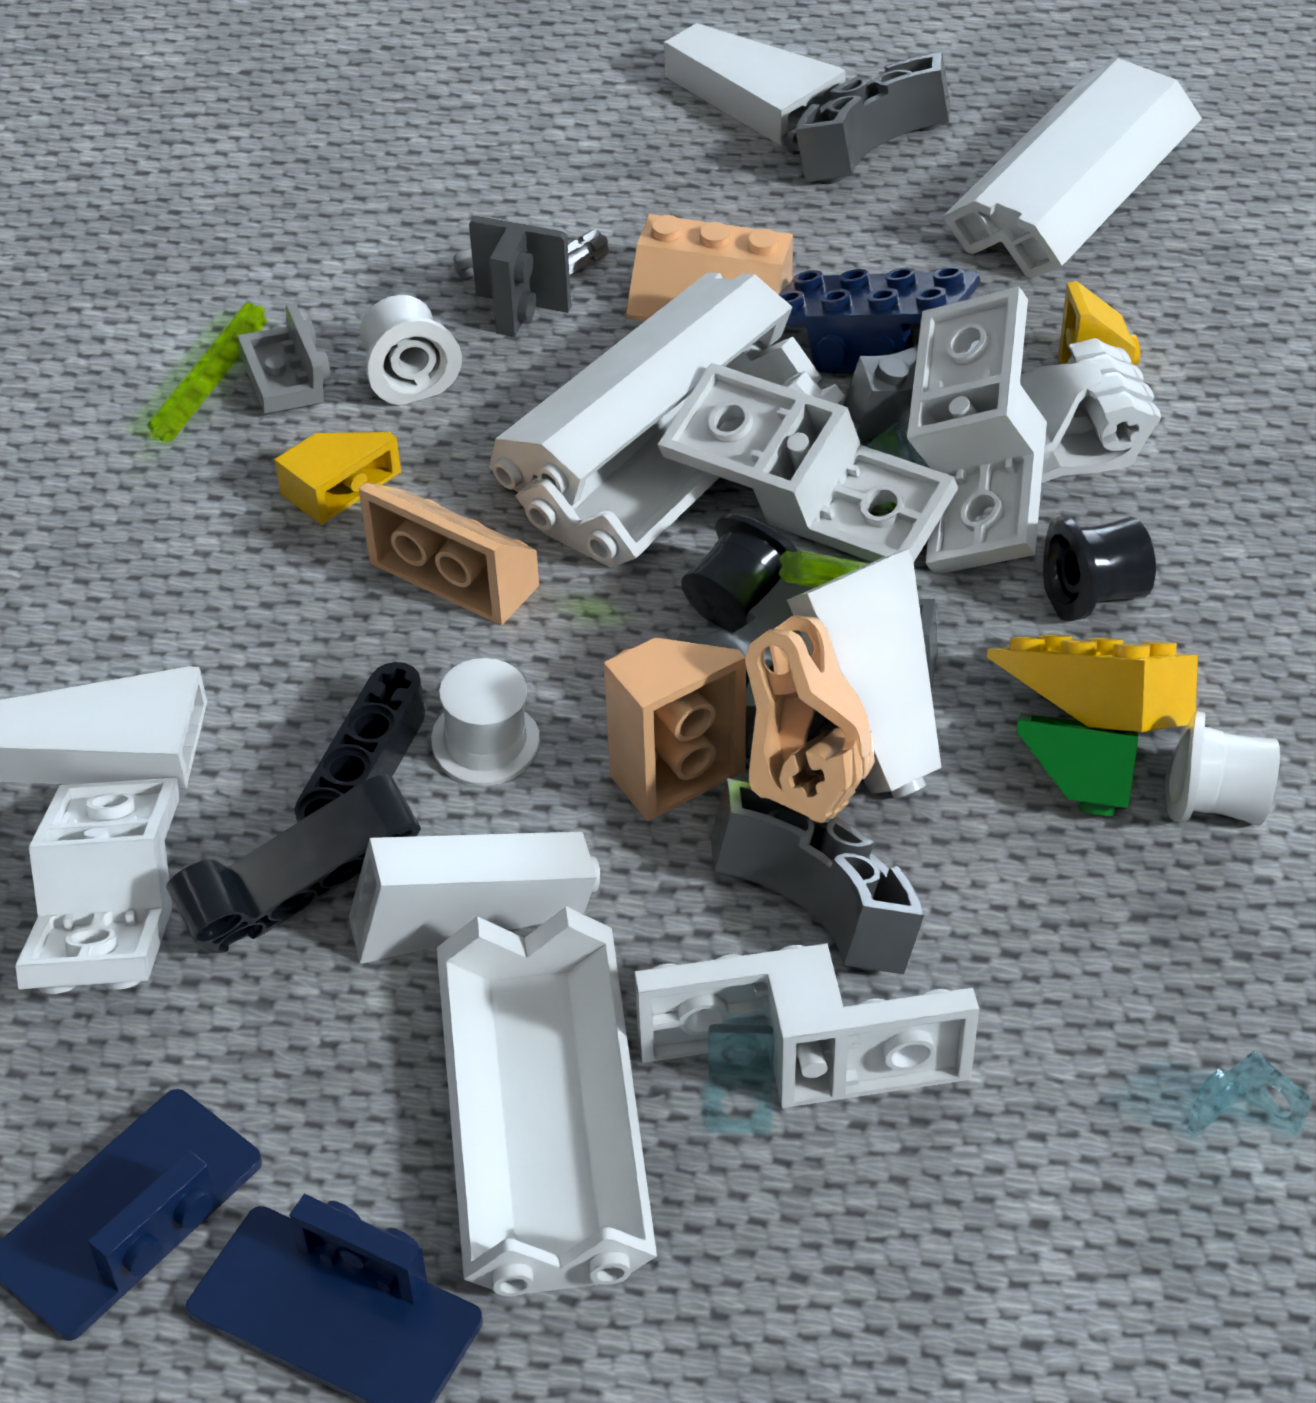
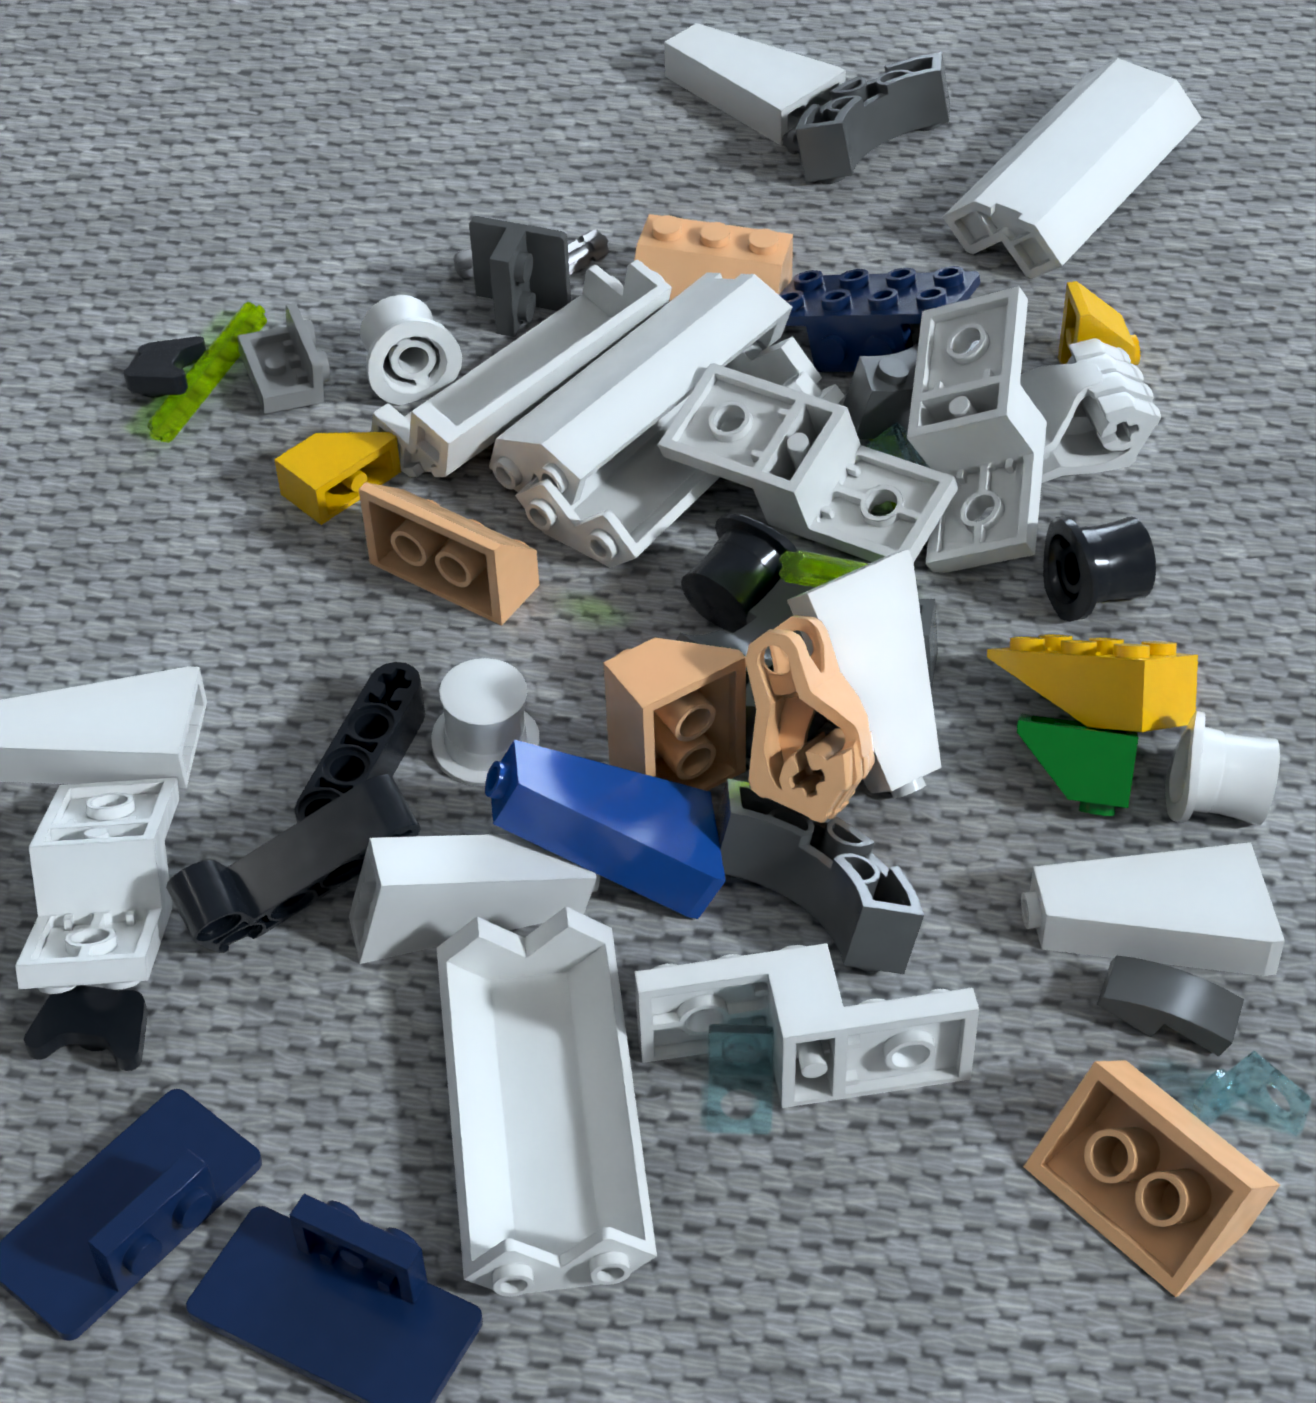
(95, 1021): none -> black piece
(160, 365): none -> black piece
(523, 374): none -> white panel
(612, 822): none -> blue slope
(1149, 1174): none -> light nougat slope
(1157, 994): none -> dark grey slope
(1160, 907): none -> white slope

